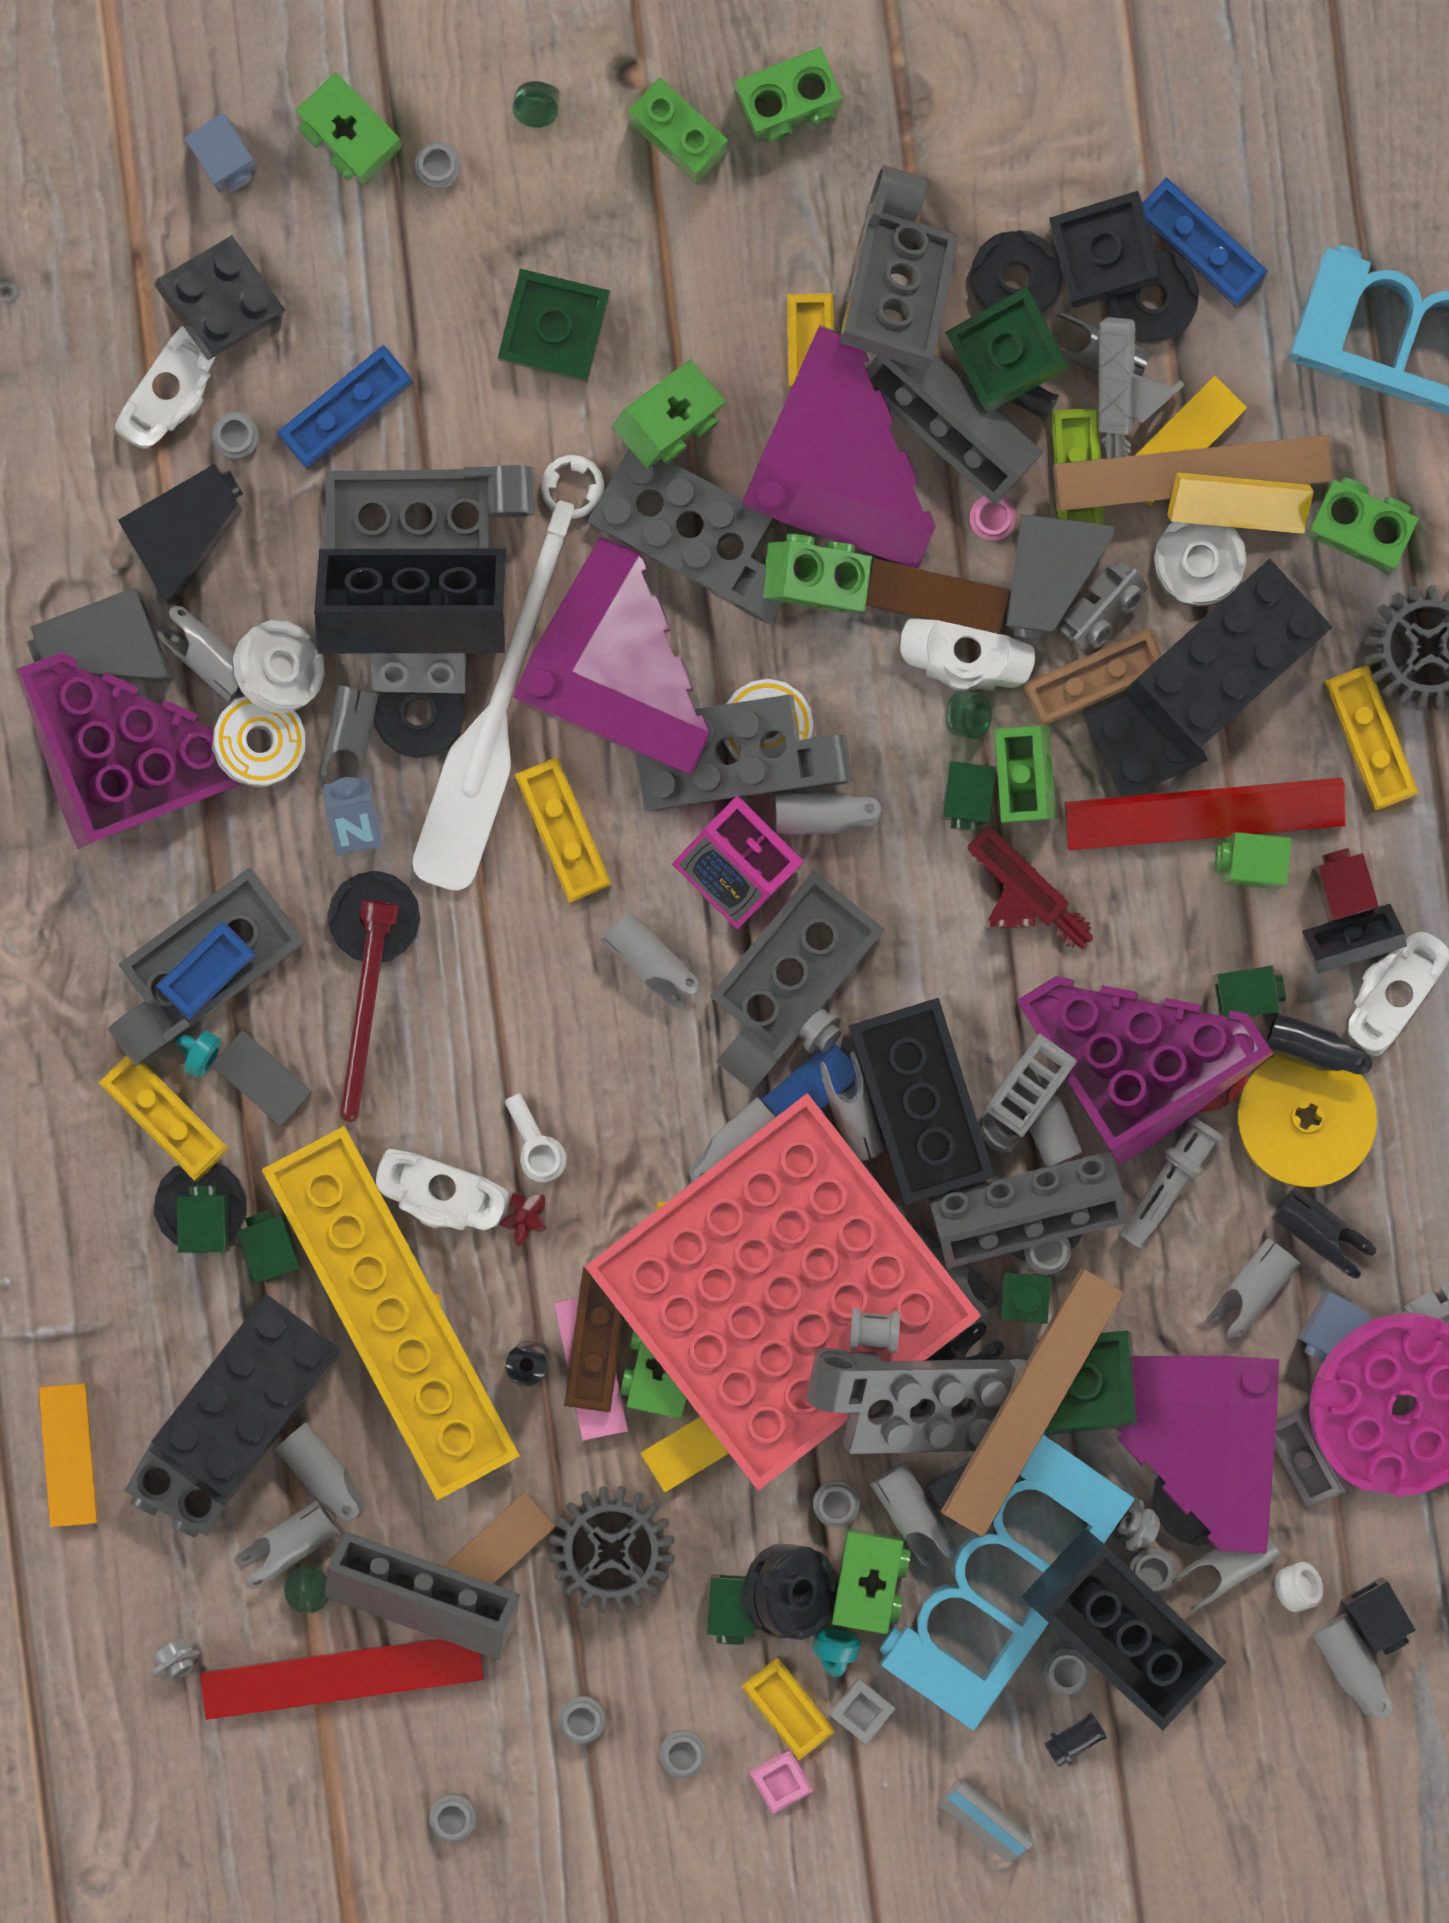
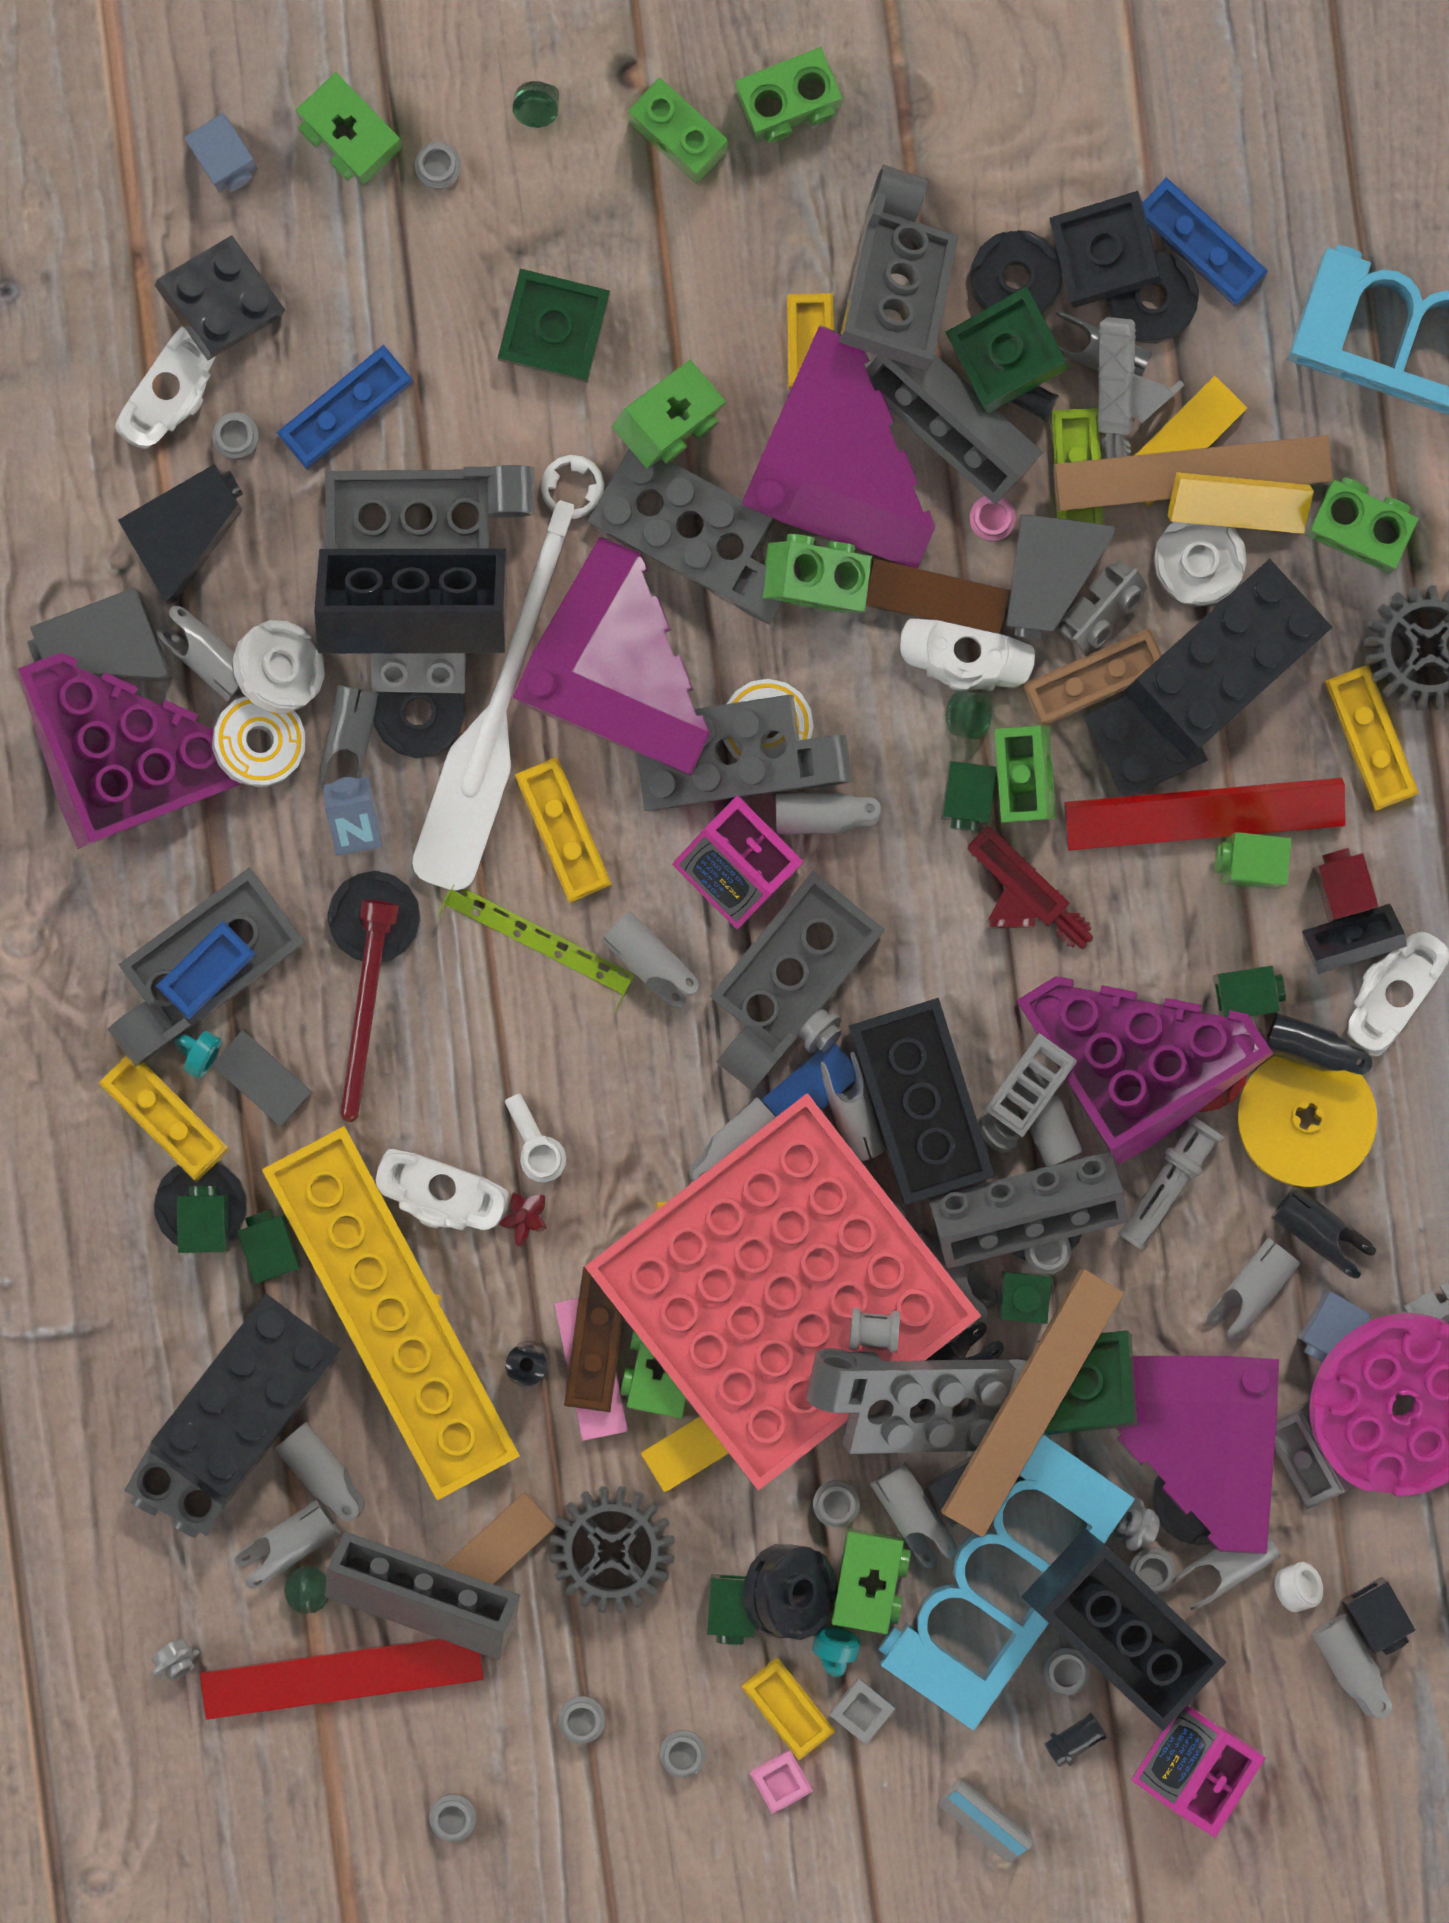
(68, 1454): light orange tile -> none
(539, 942): none -> lime piece
(1198, 1769): none -> dark pink slope

